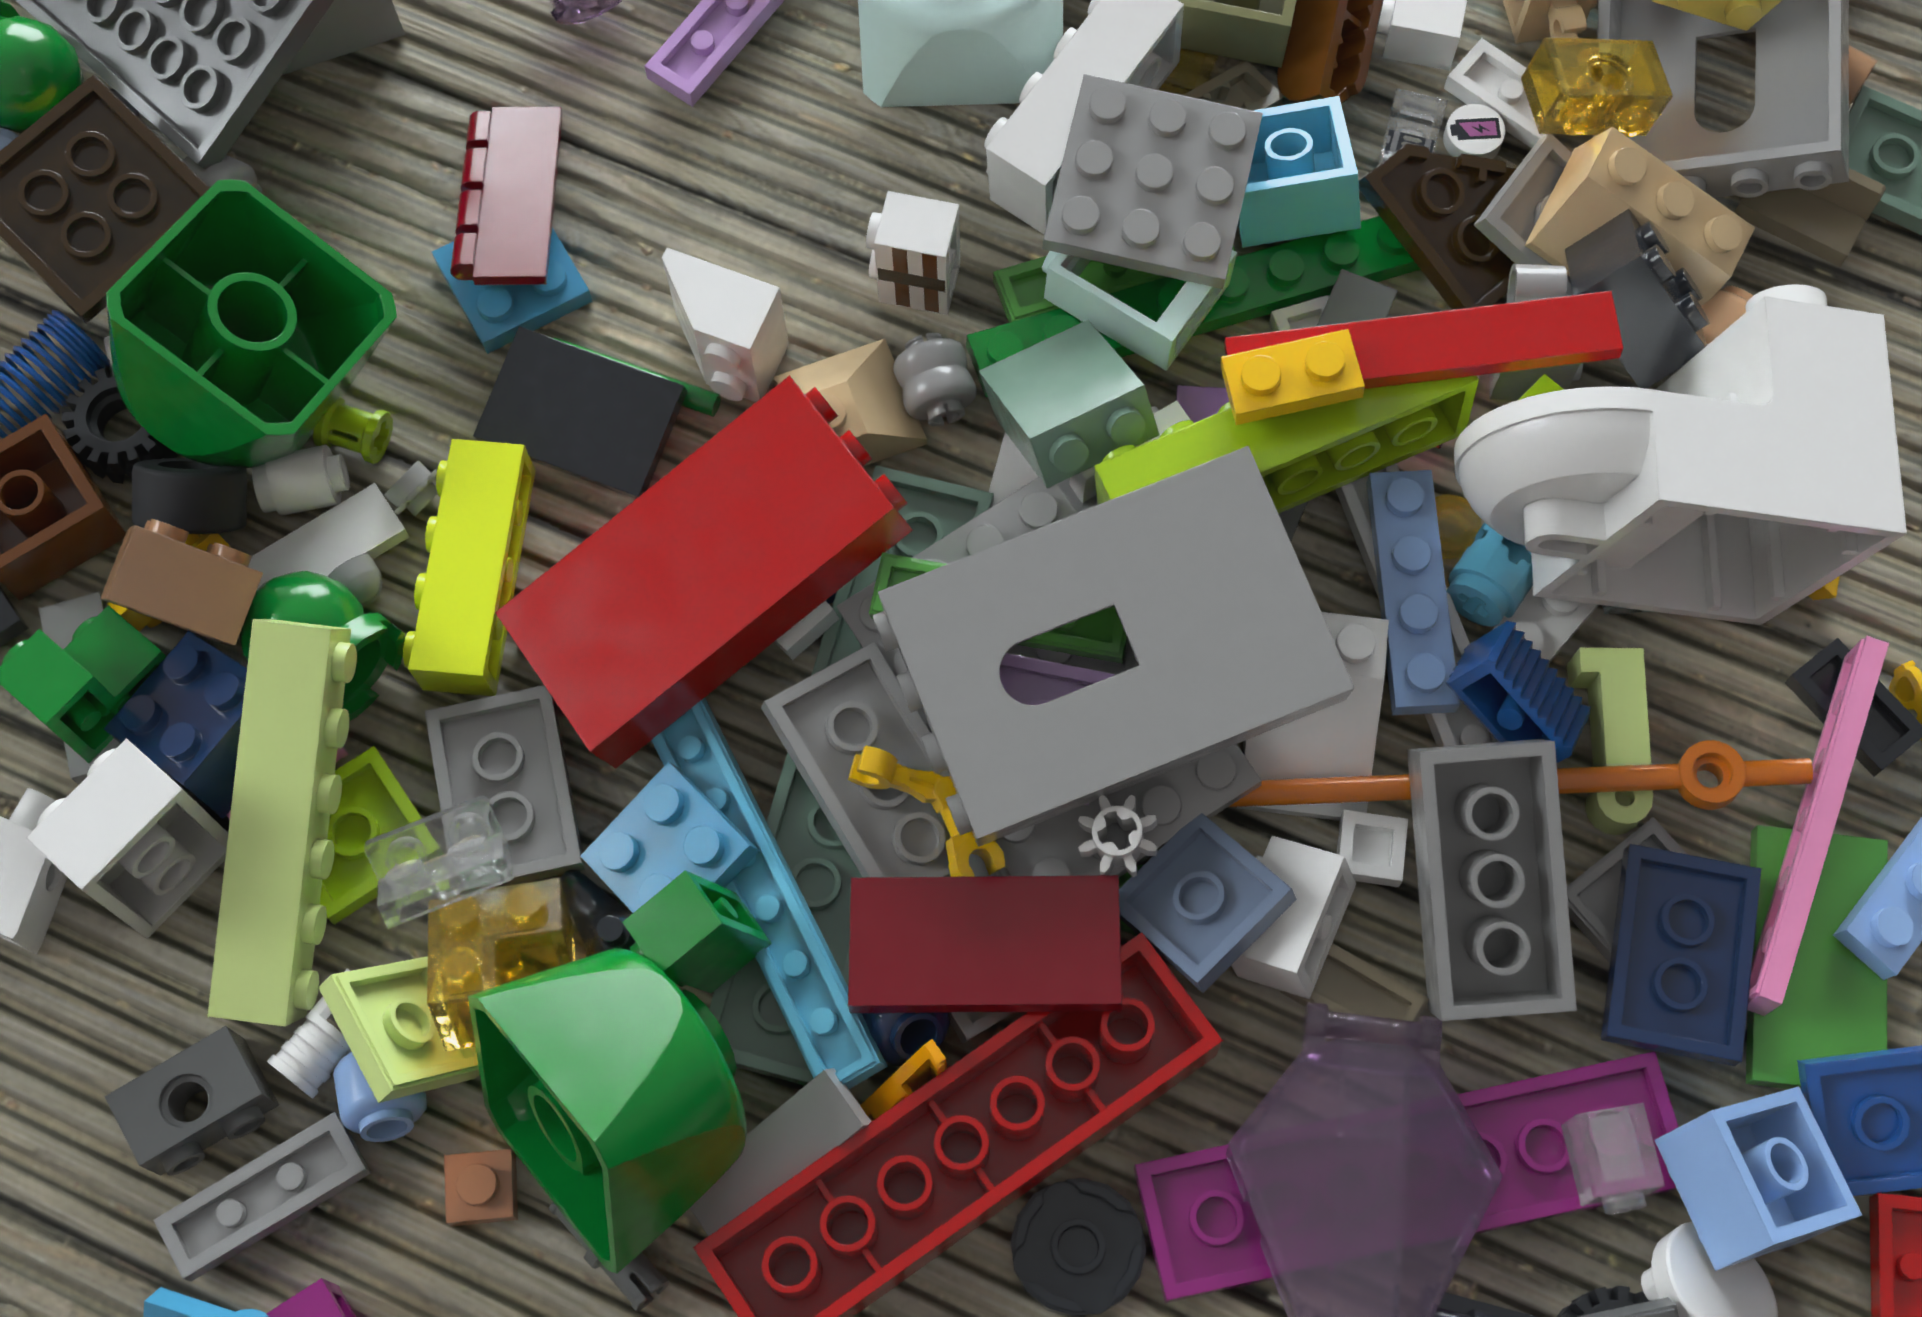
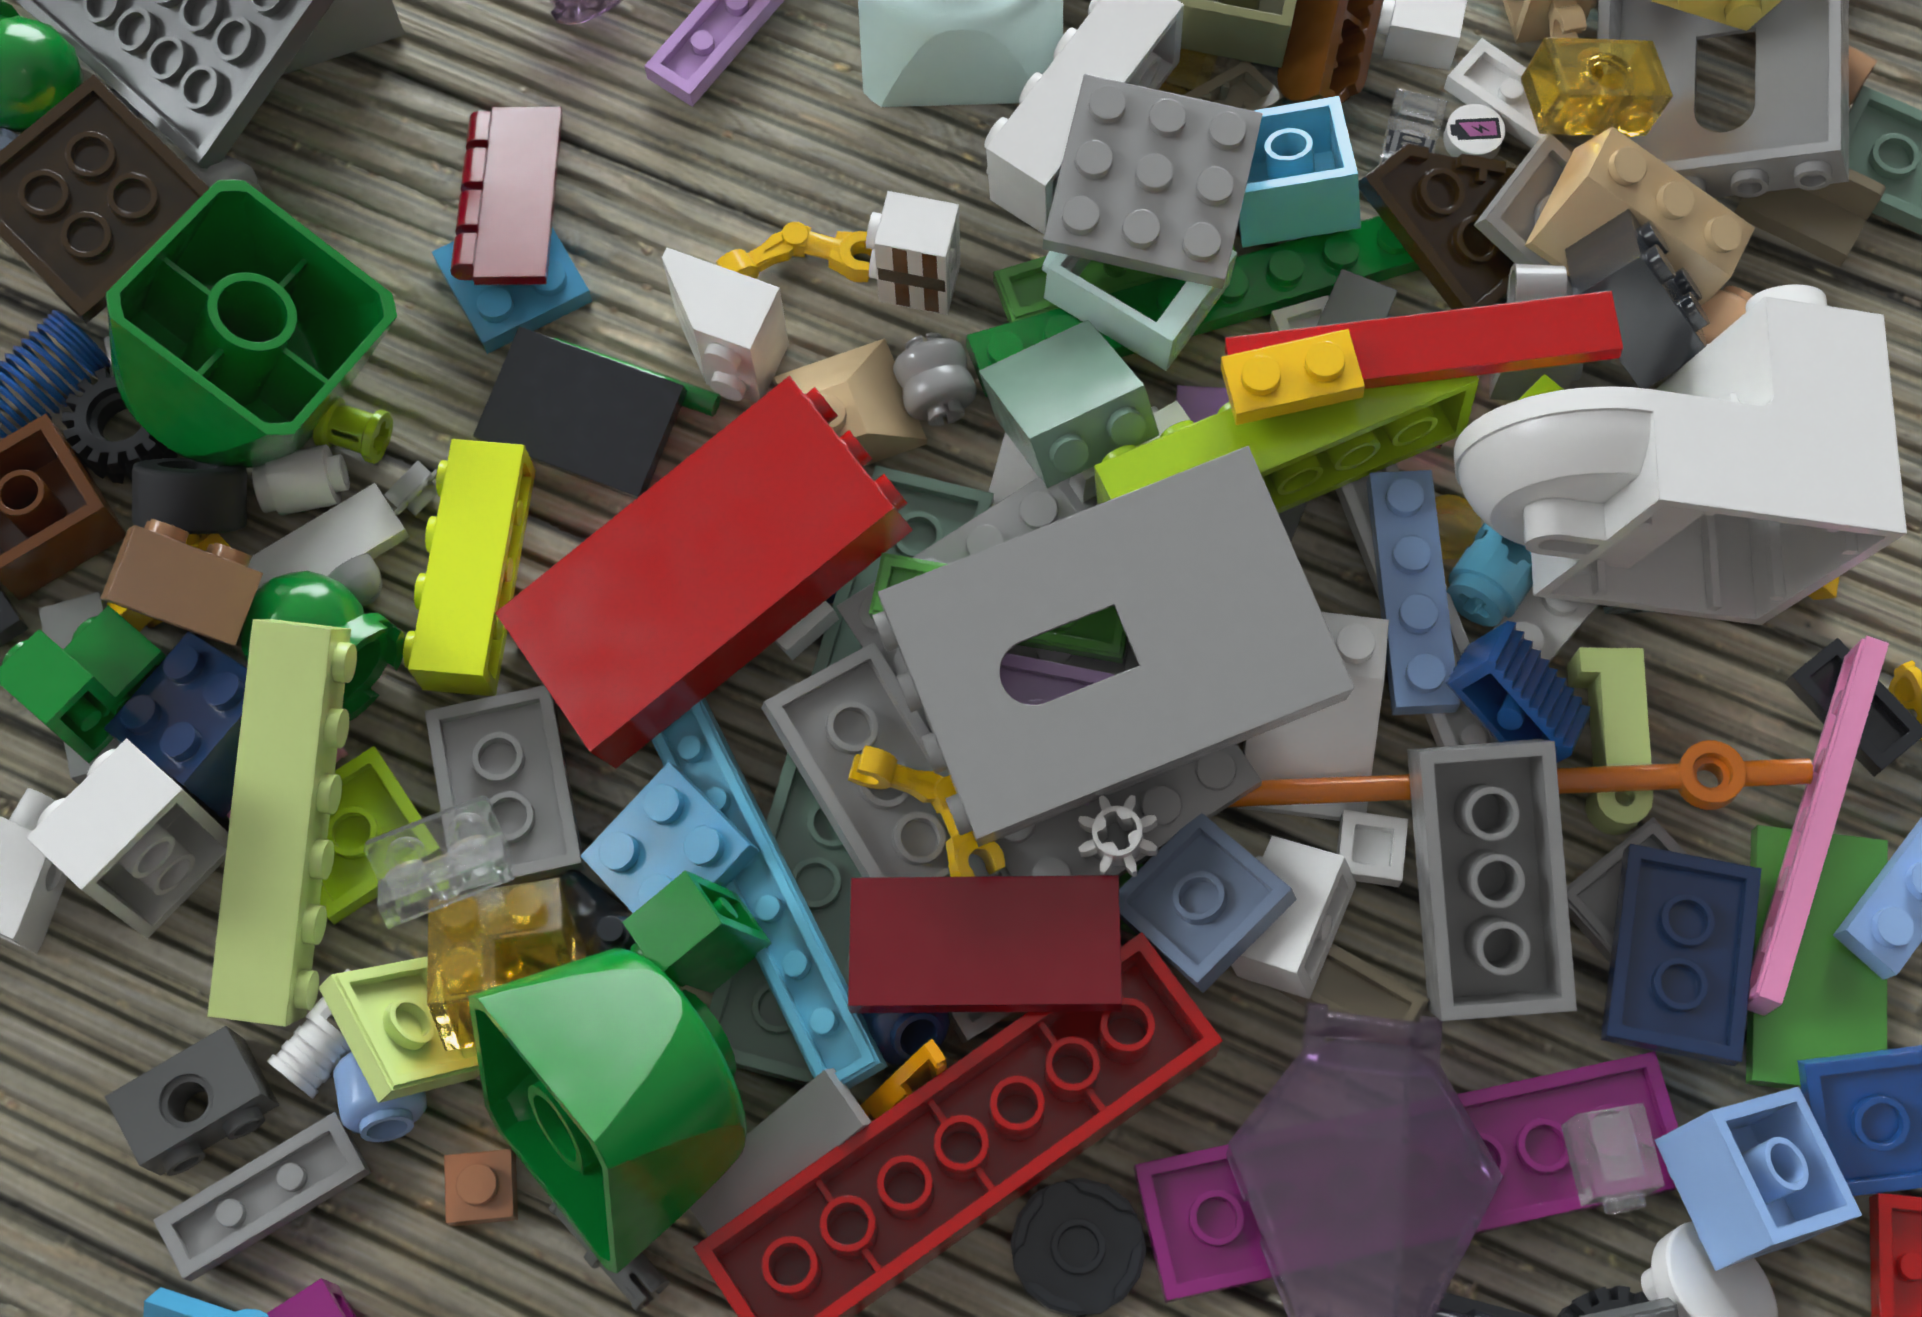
(798, 241): none -> yellow piece

